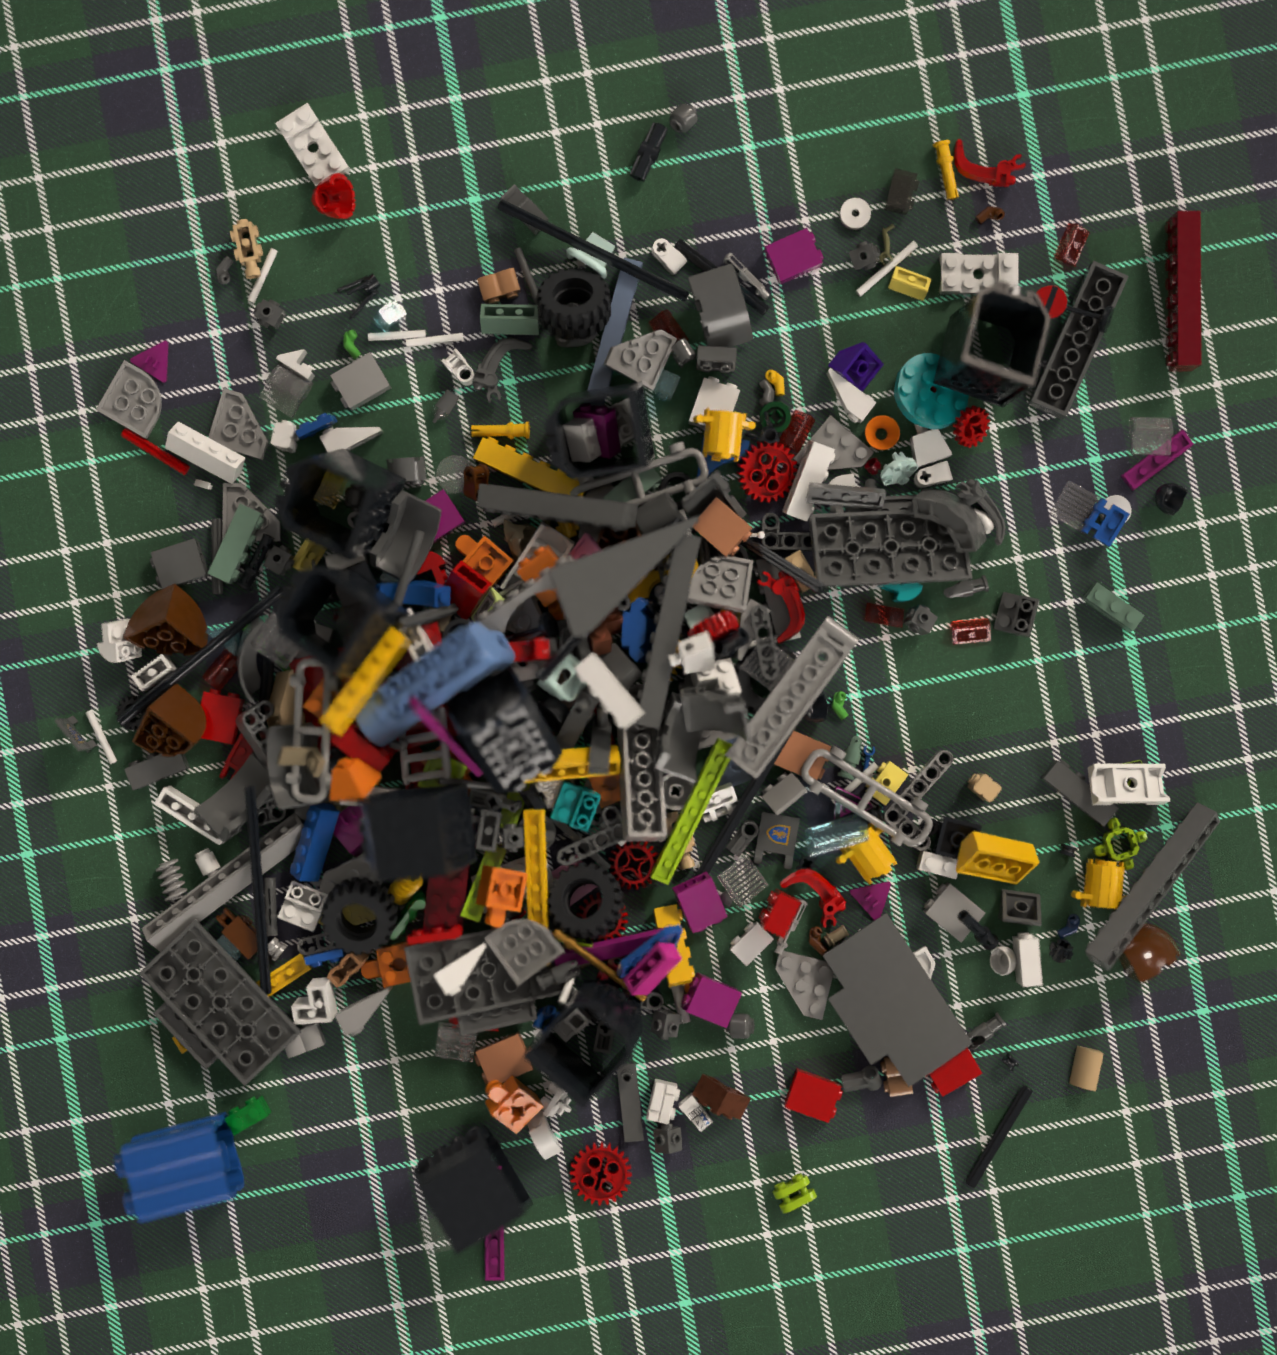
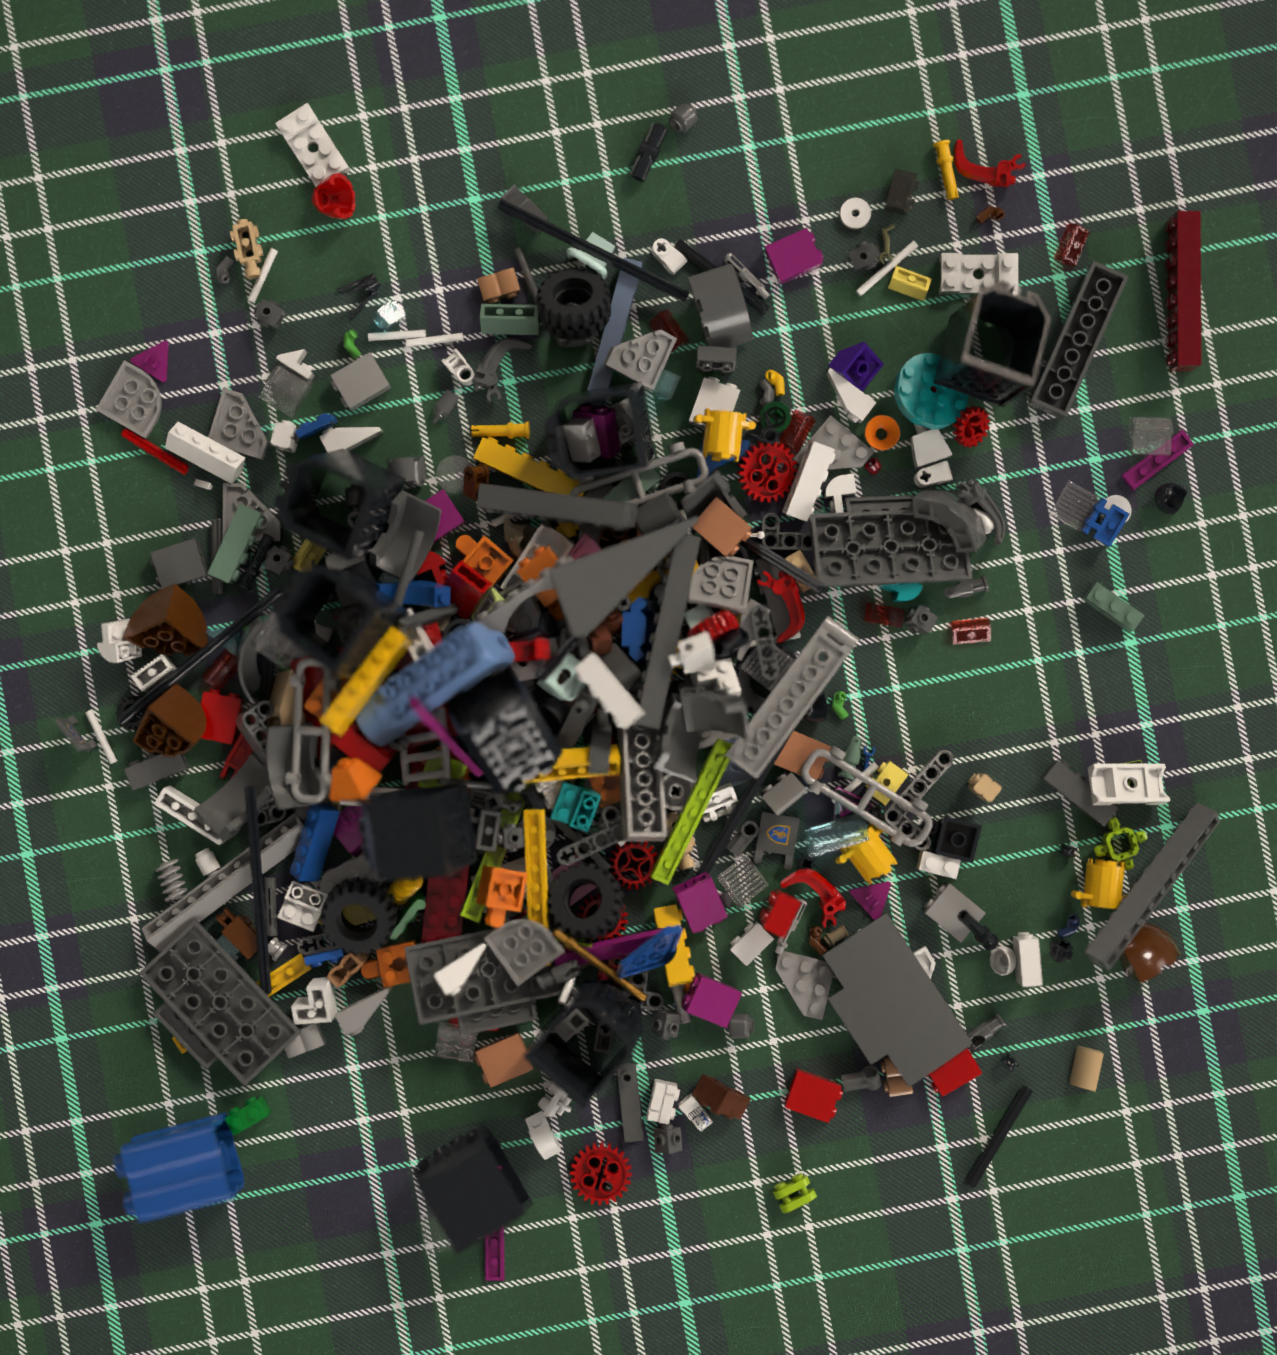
(303, 756): dark tan bracket -> none
(330, 489): clear yellow brick -> none
(435, 934): red plate -> none
(512, 1103): orange brick -> none
(544, 1014): blue arm -> none
(652, 969): dark pink brick -> none
(682, 352): dark grey piece -> none
(850, 496): dark grey piece -> none
(898, 470): light aqua plate -> none
(996, 858): yellow slope -> none
(1016, 614): dark grey brick -> none
(1020, 907): dark grey slope -> none
(1056, 303): piece -> none

